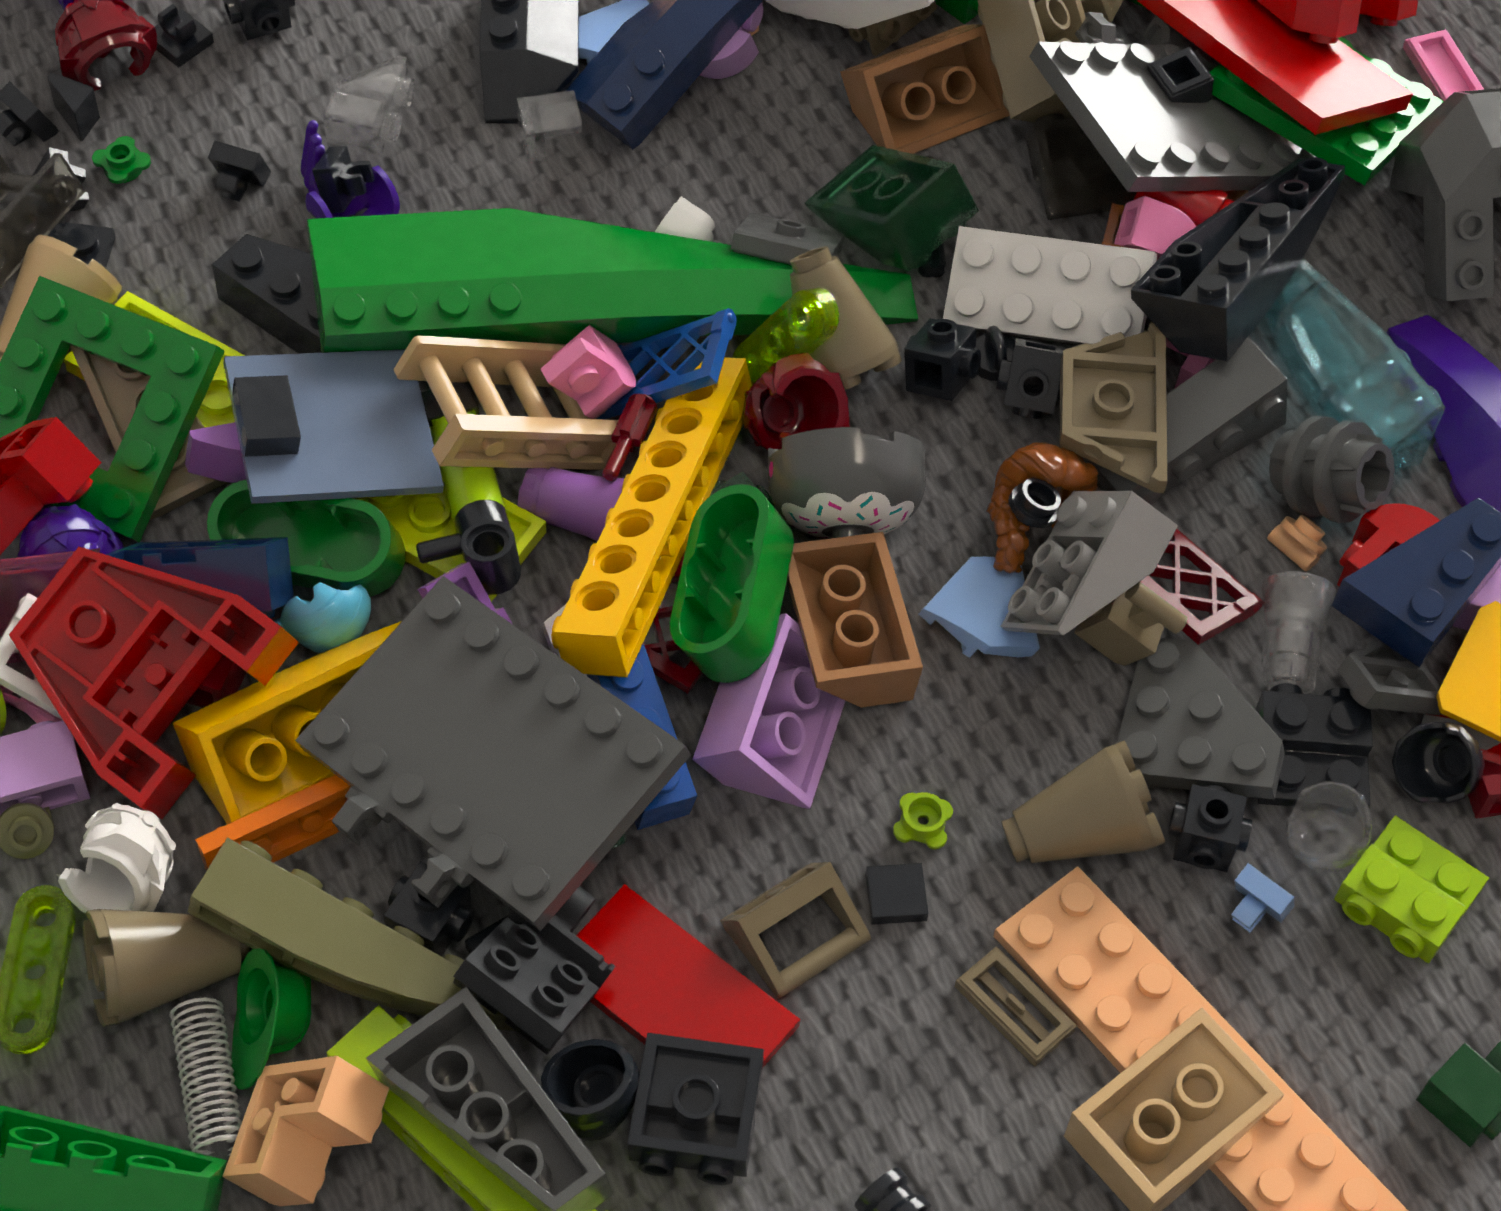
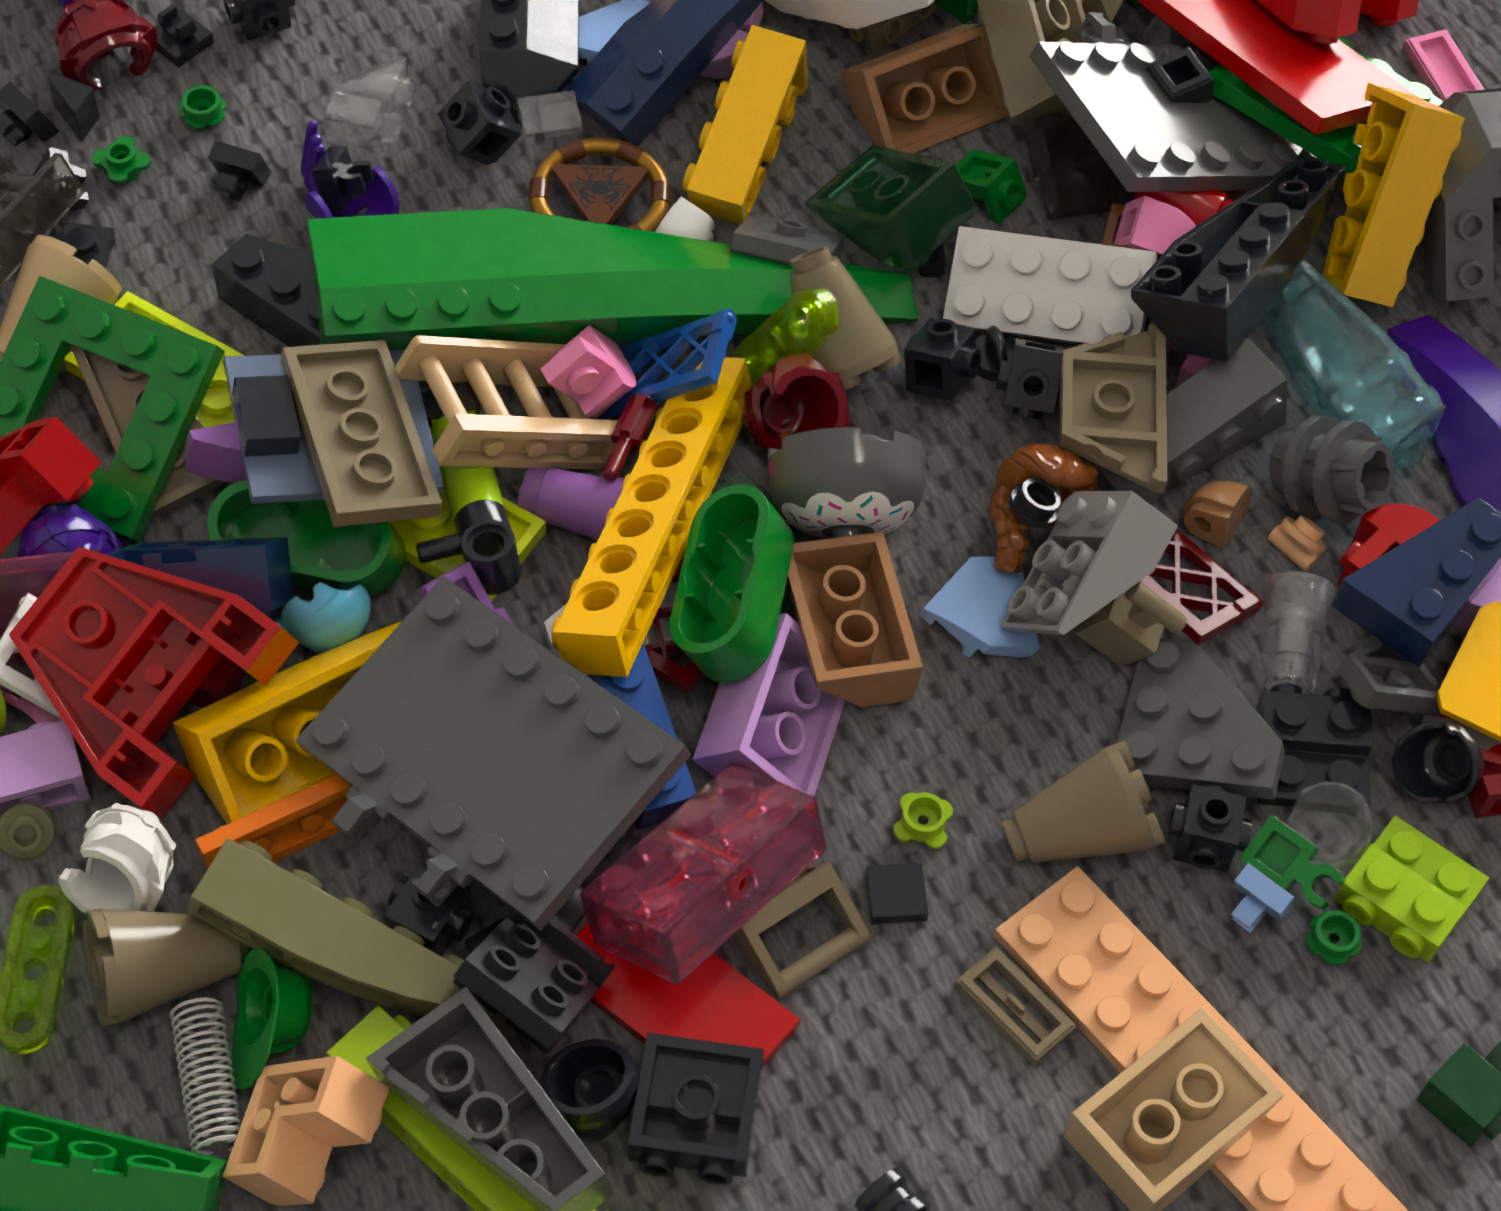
(200, 98): none -> green plate
(360, 433): none -> dark tan plate
(479, 123): none -> black brick
(602, 190): none -> piece
(704, 872): none -> clear pink brick
(747, 127): none -> yellow wedge
(994, 181): none -> green bracket
(1217, 511): none -> medium nougat piece
(1287, 859): none -> green plate
(1338, 924): none -> green plate
(1389, 193): none -> yellow wedge

